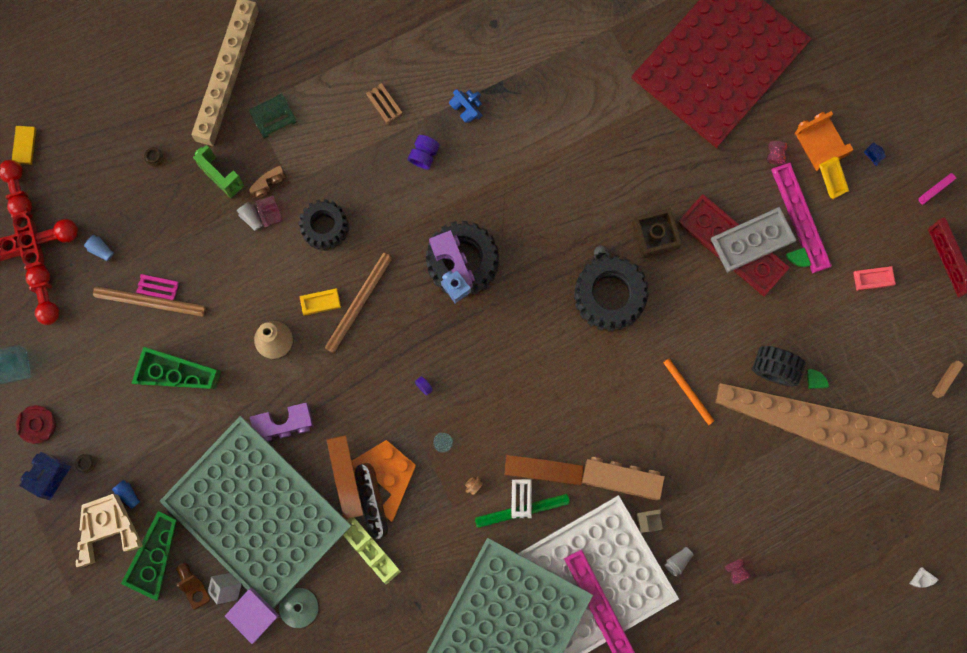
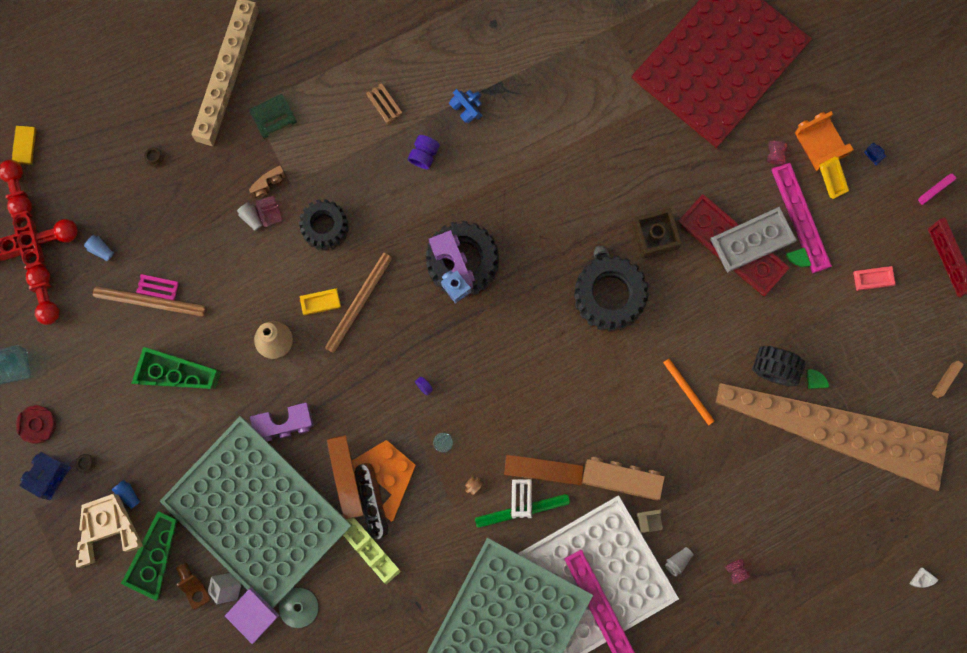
(230, 185): bright green panel -> none

